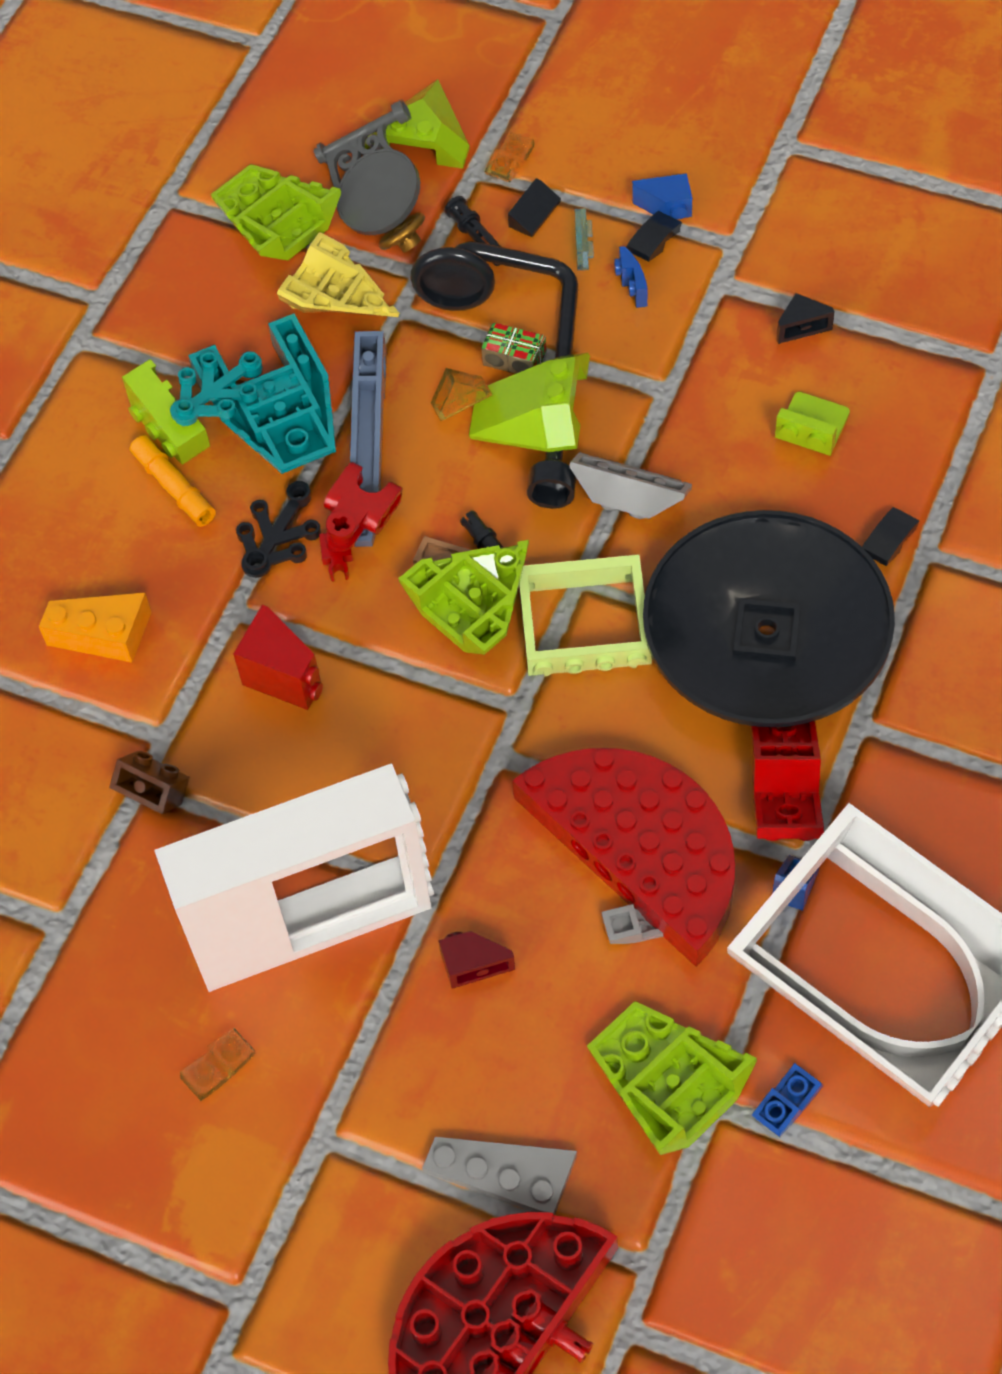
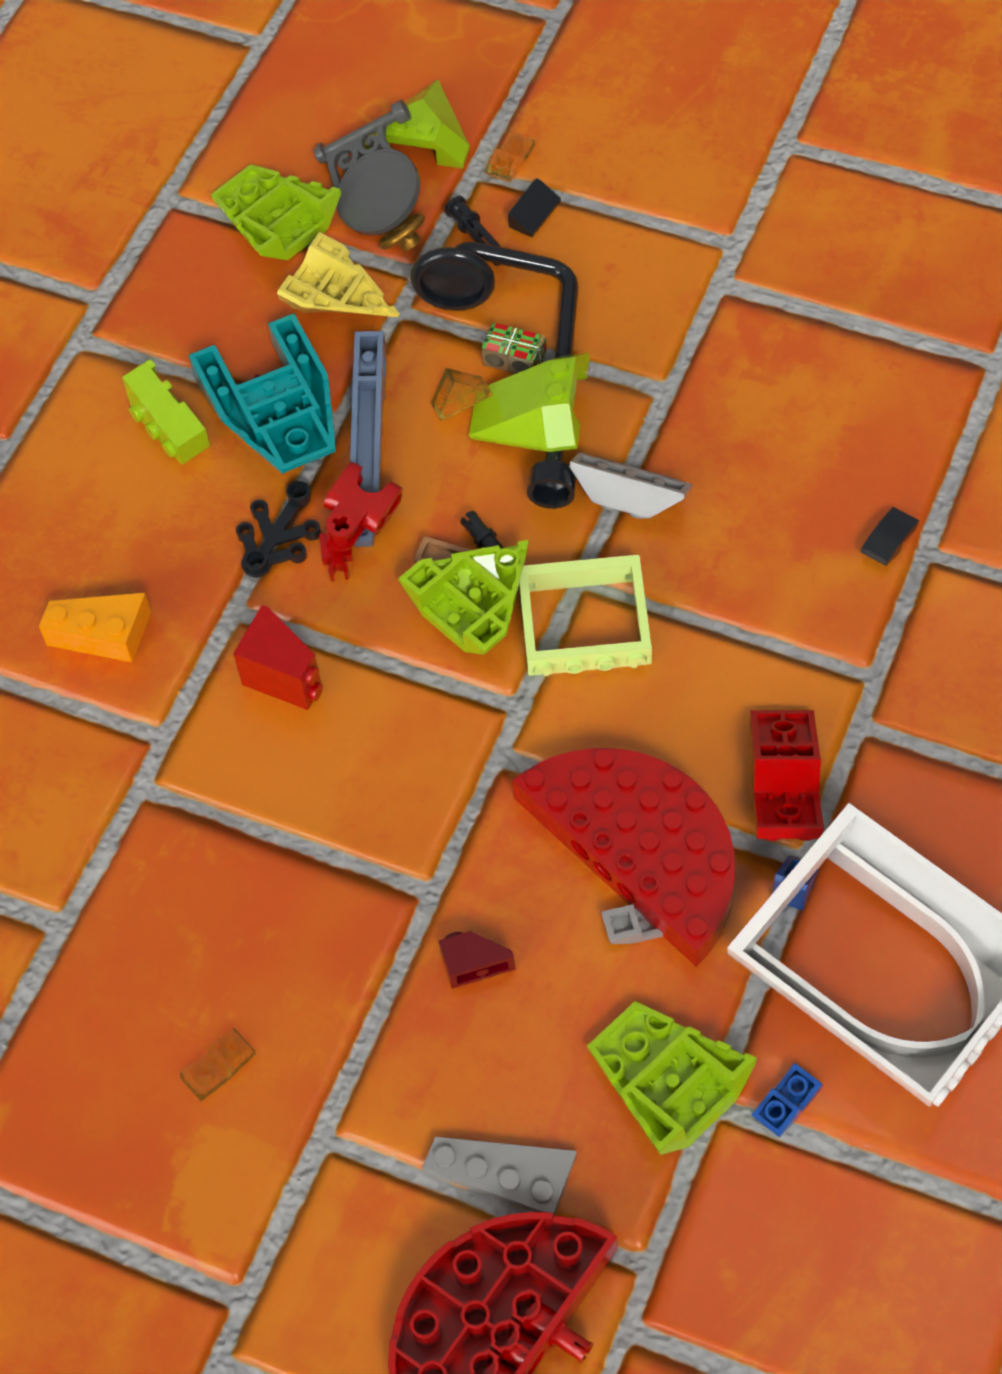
(149, 781): reddish brown brick -> none
(172, 480): light orange piece -> none
(188, 409): teal plant -> none
(227, 873): white panel -> none
(583, 247): clear light blue plate -> none
(631, 276): blue slope -> none
(652, 235): black slope -> none
(664, 194): blue slope -> none
(777, 572): black dish -> none
(804, 318): black slope -> none
(811, 422): lime bracket -> none

